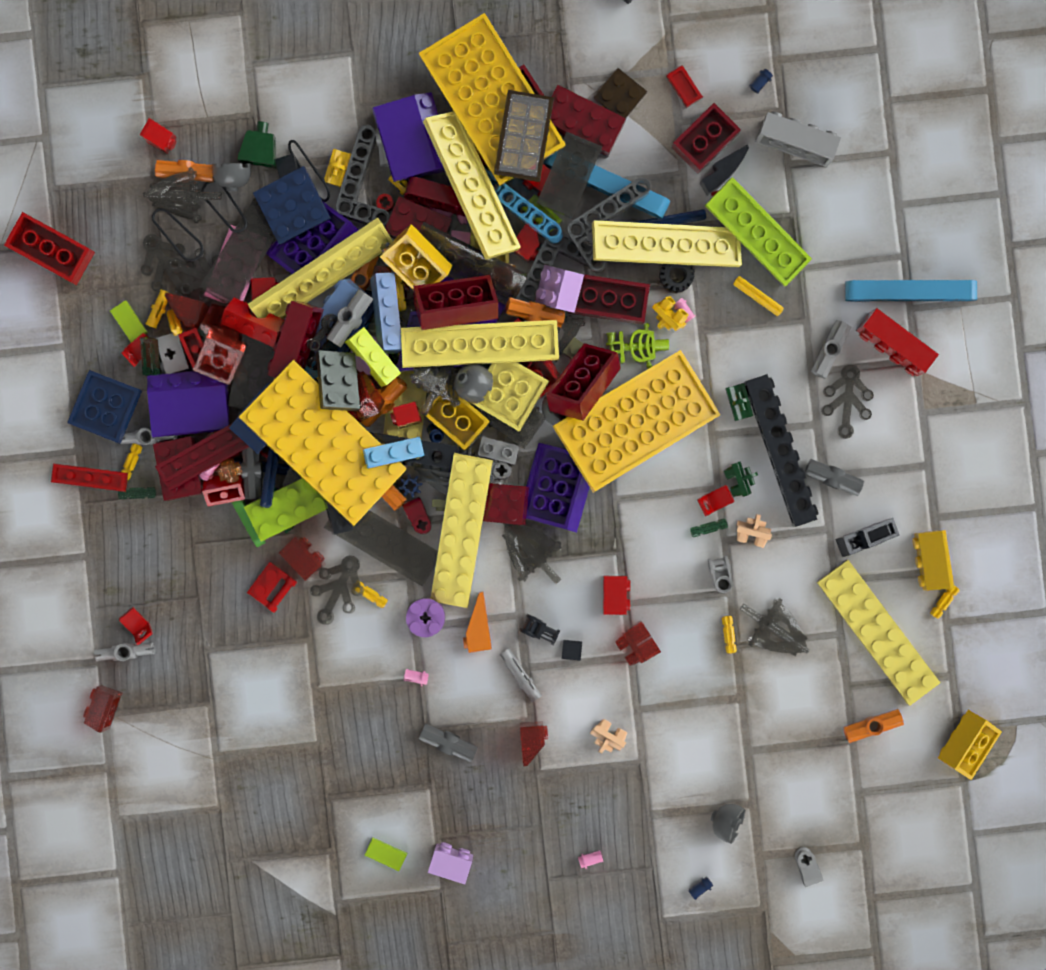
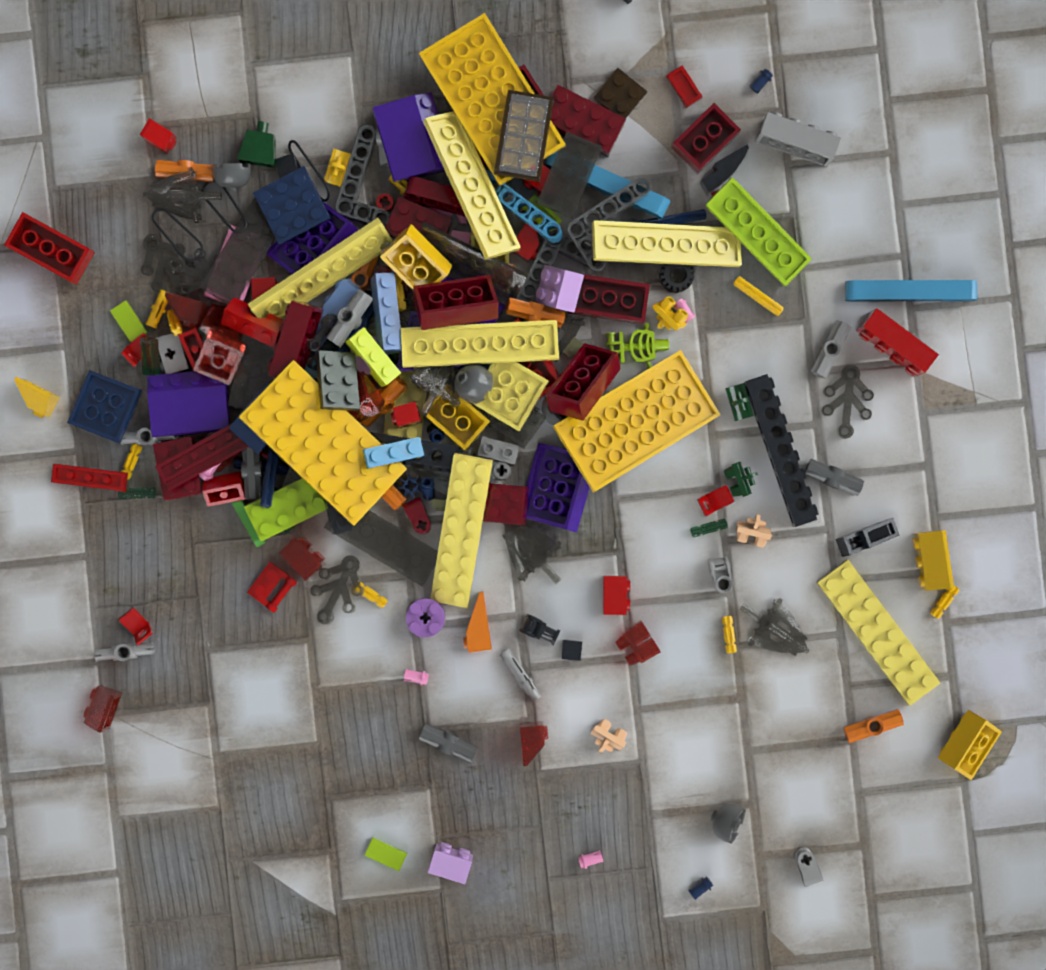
(37, 398): none -> yellow slope
(229, 471): clear orange gear -> none
(427, 487): none -> dark blue pin

